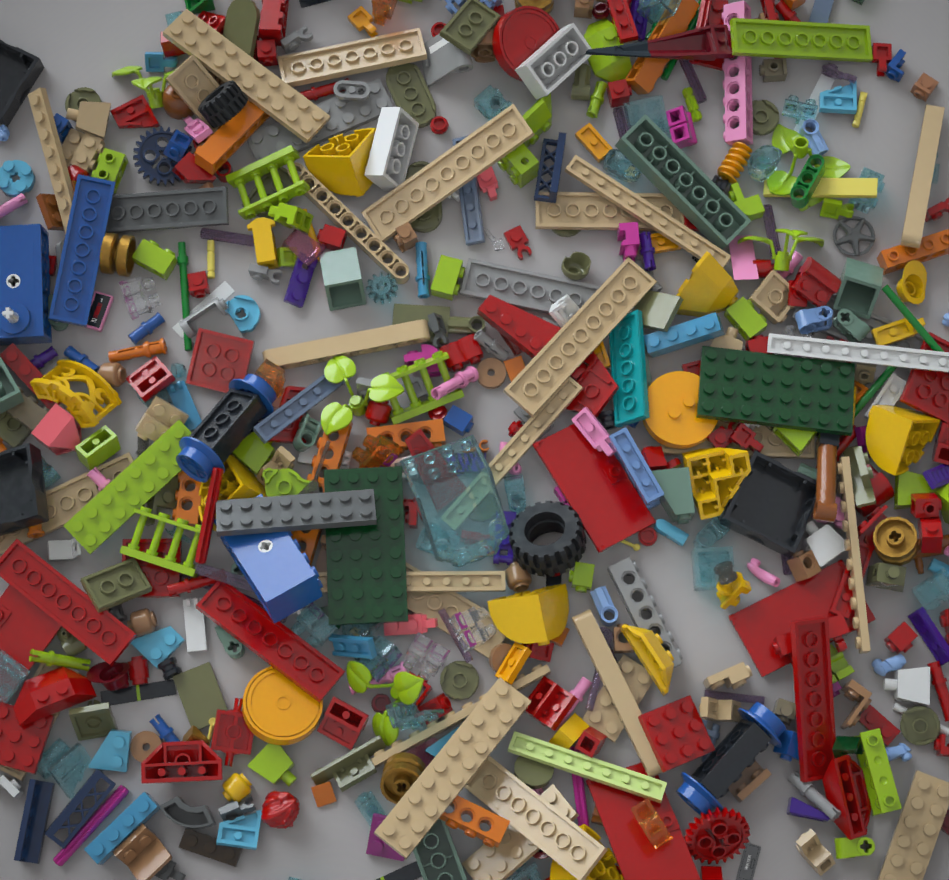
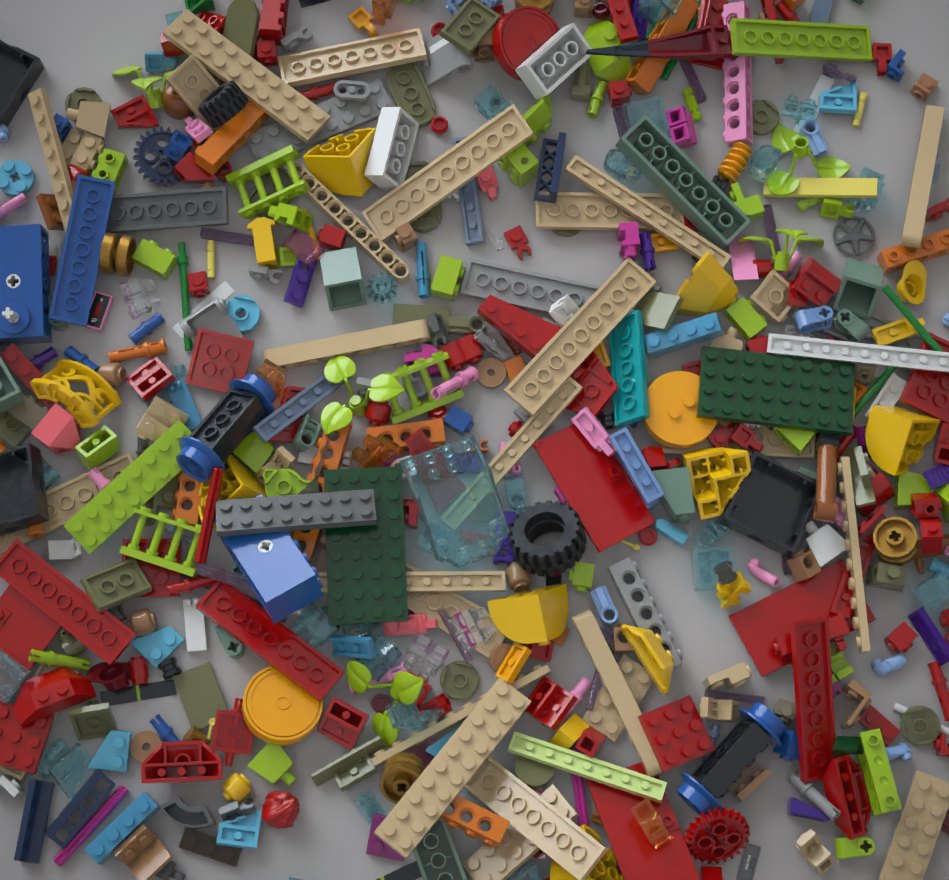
(324, 794): orange slope -> none
(576, 266): olive hair -> none
(593, 142): light orange plate -> none
(773, 75): dark tan brick -> none
(807, 173): green beam -> none
(910, 685): white torso -> none

